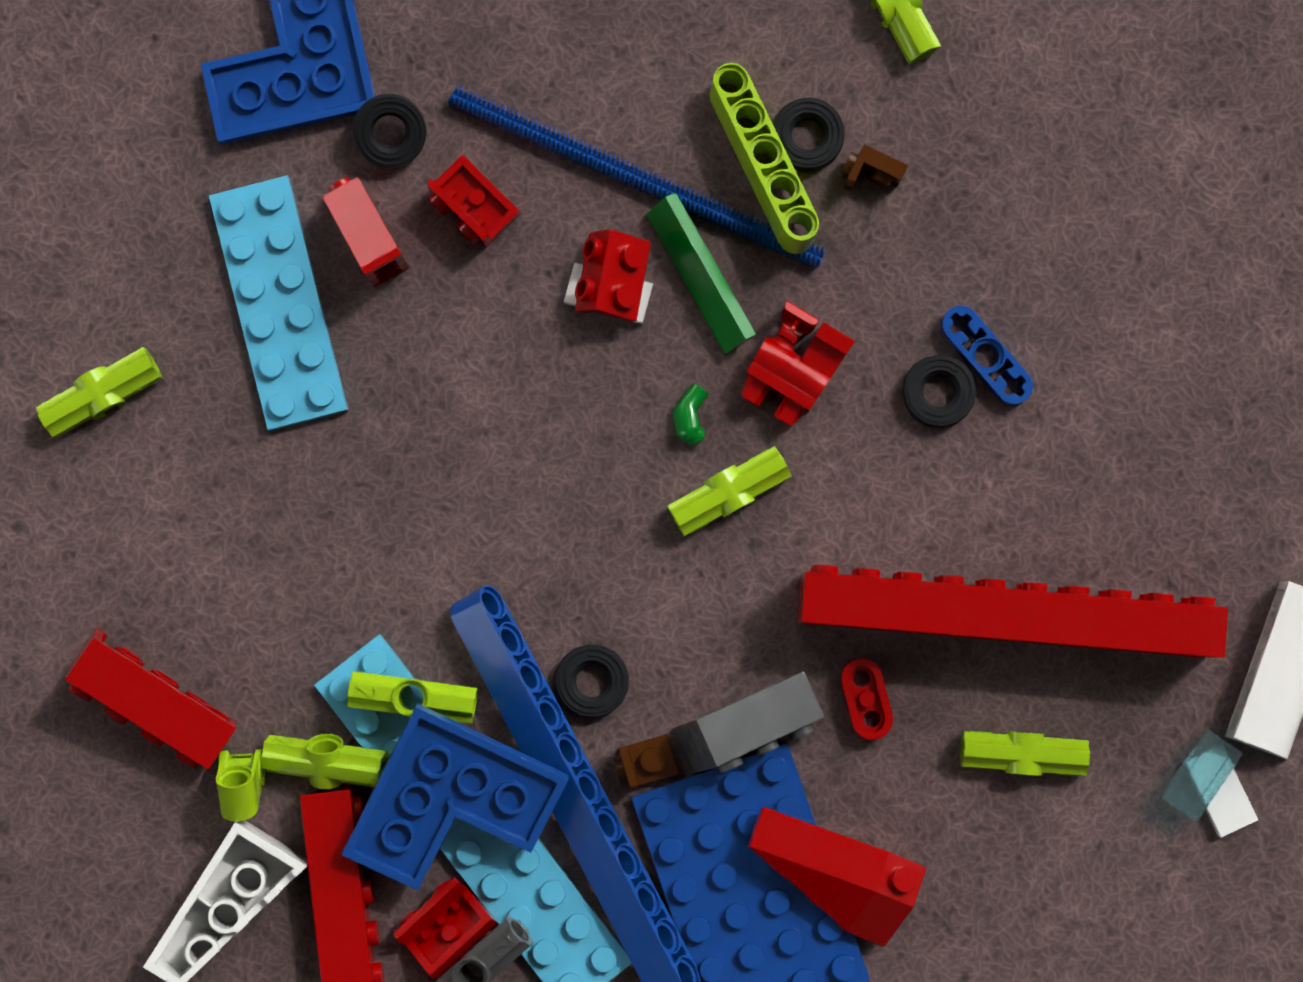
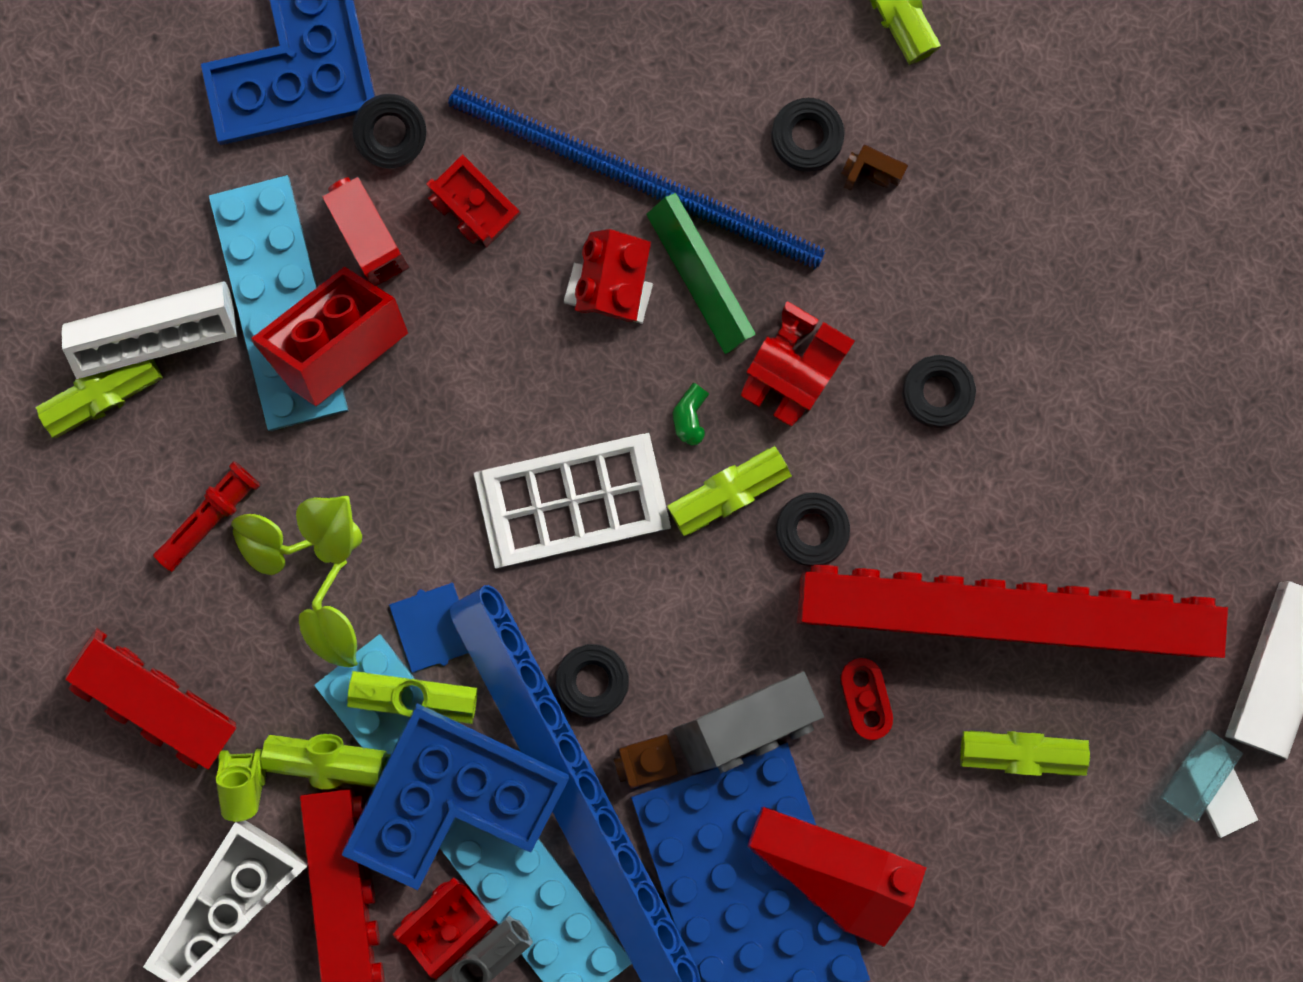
(149, 330): none -> white brick
(219, 502): none -> red pin
(331, 335): none -> red slope
(331, 530): none -> lime plant
(427, 627): none -> blue piece
(497, 518): none -> white piece
(764, 140): lime beam -> none
(813, 504): none -> black tyre
(1016, 370): blue beam -> none

